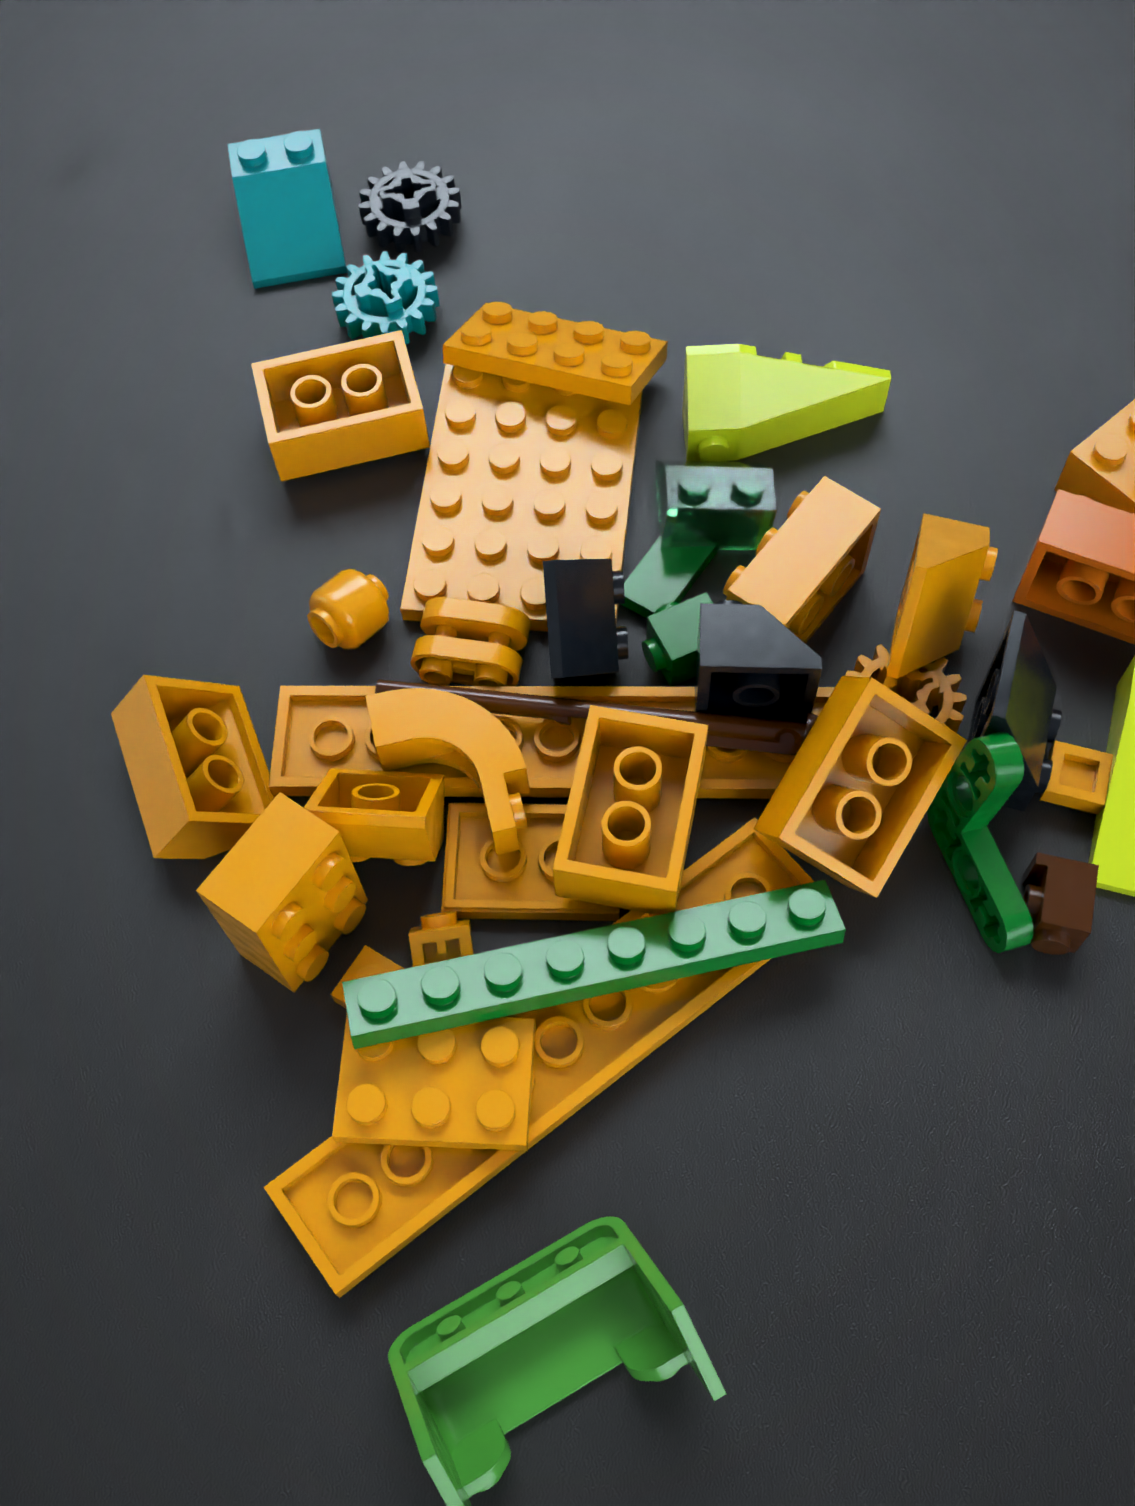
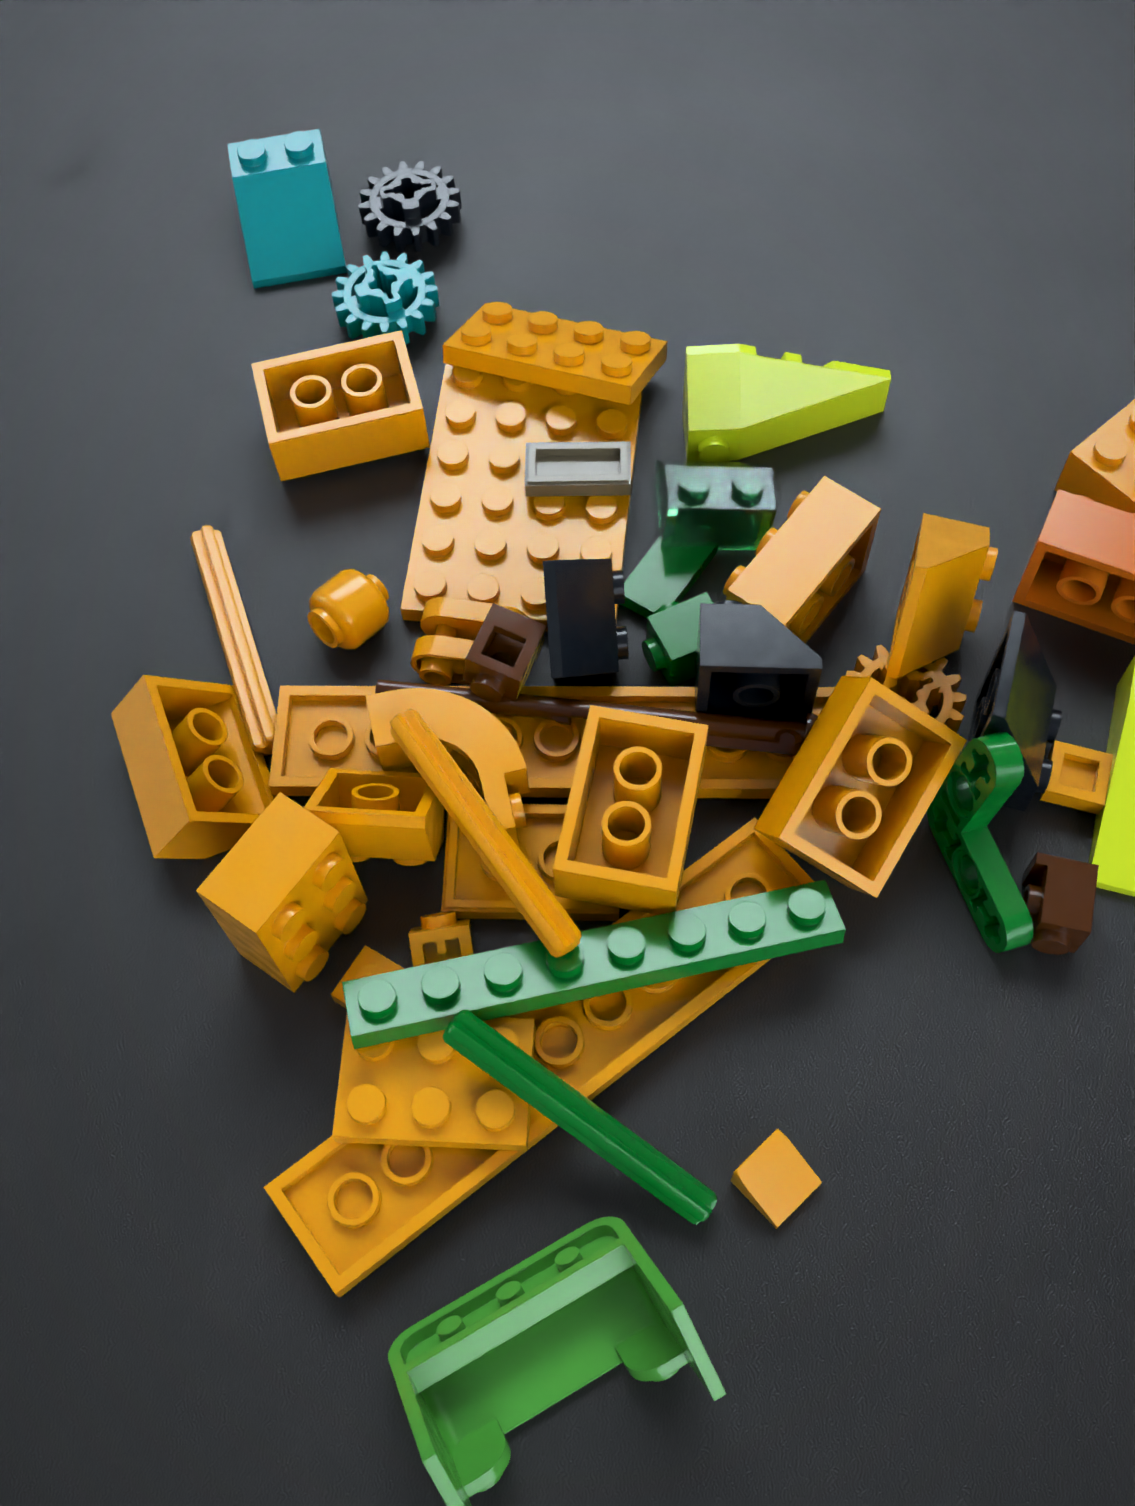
(236, 638): none -> light orange axle
(486, 834): none -> light orange axle
(503, 654): none -> reddish brown brick
(578, 469): none -> tile
(580, 1117): none -> green axle
(776, 1178): none -> light orange slope

